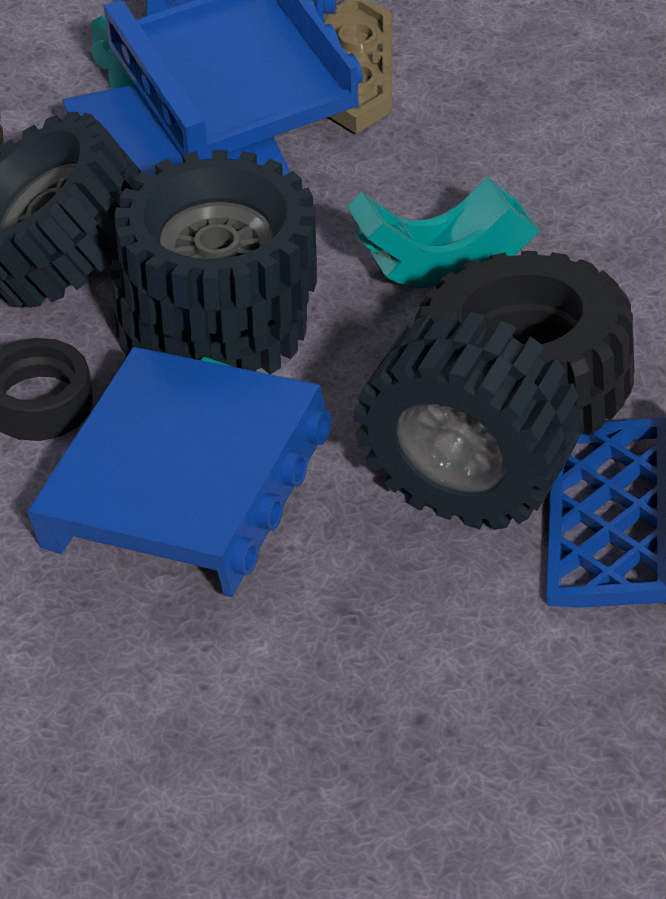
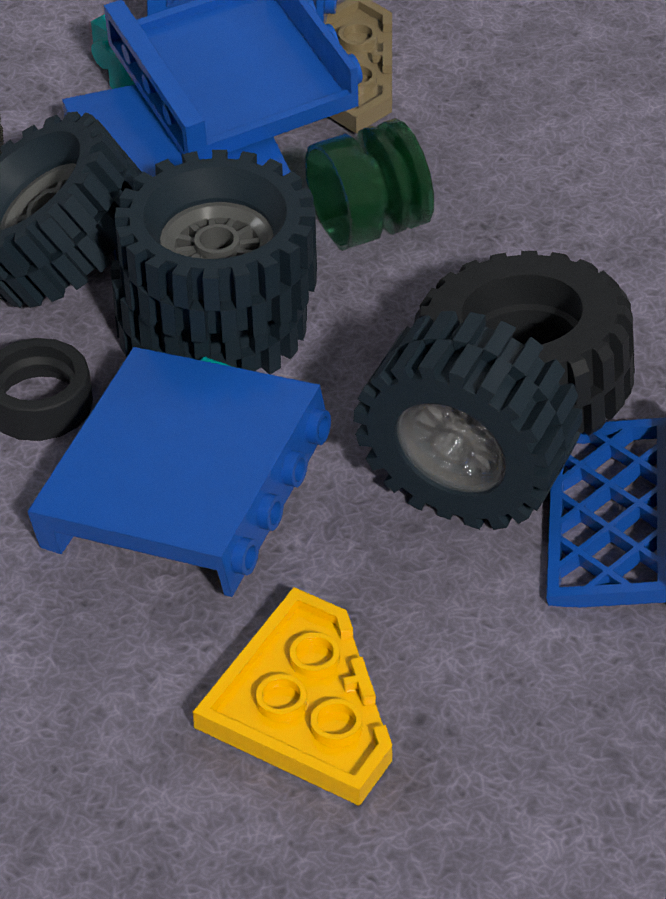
(303, 700): none -> yellow plate
(369, 183): none -> clear green wheel
(428, 249): teal arch -> none

